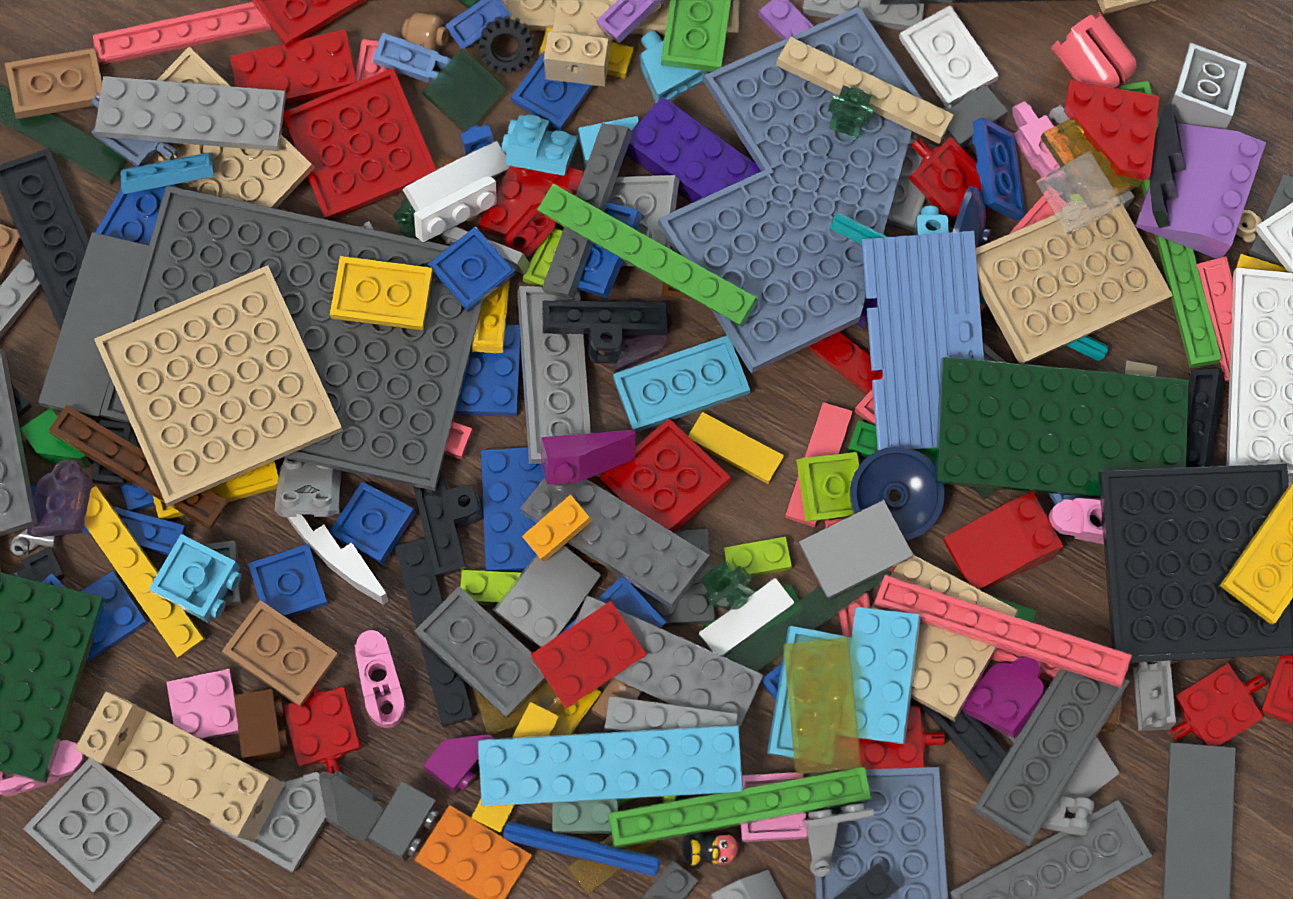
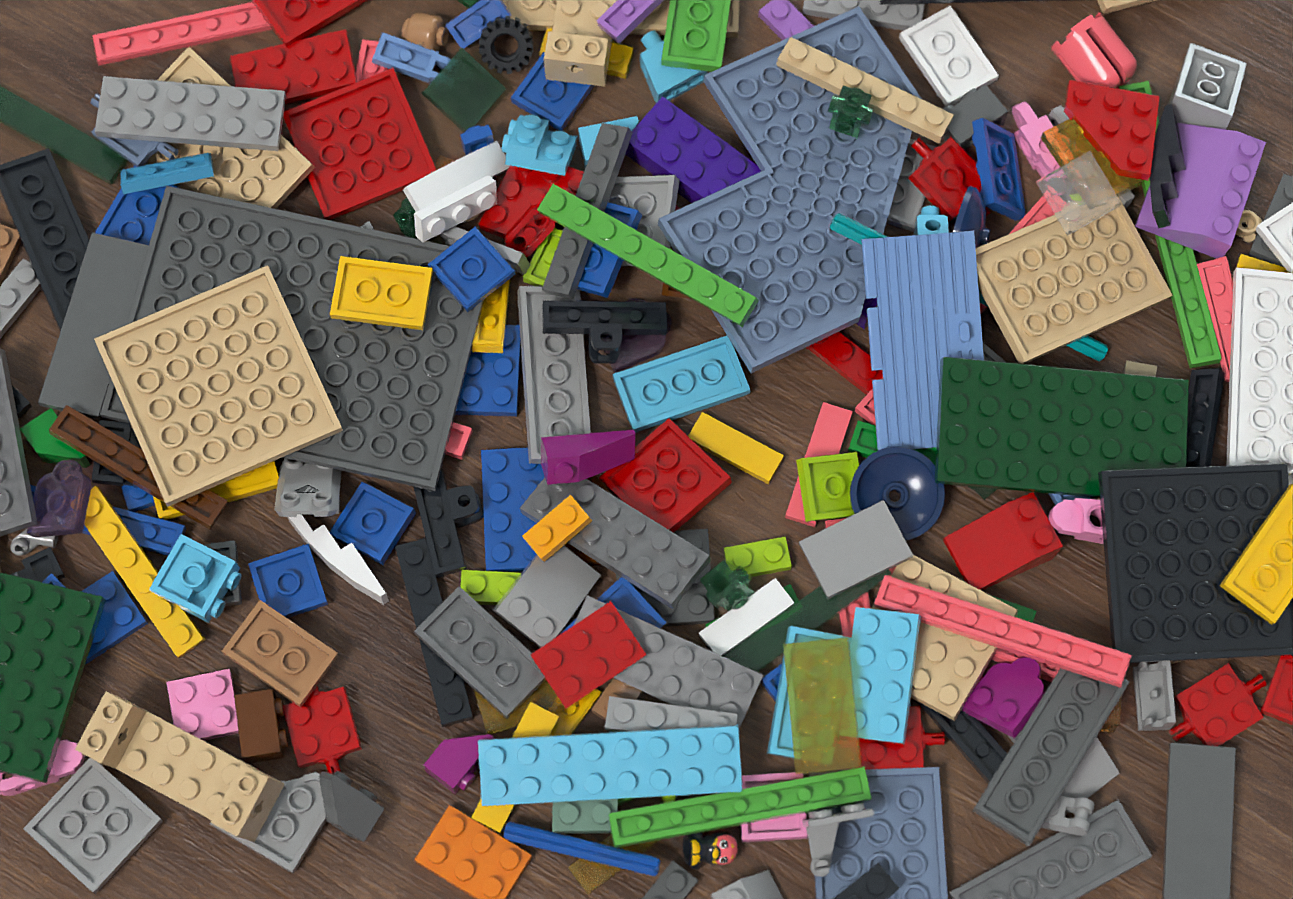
(53, 83): medium nougat plate -> none
(374, 654): bright pink piece -> none
(404, 822): dark grey brick -> none

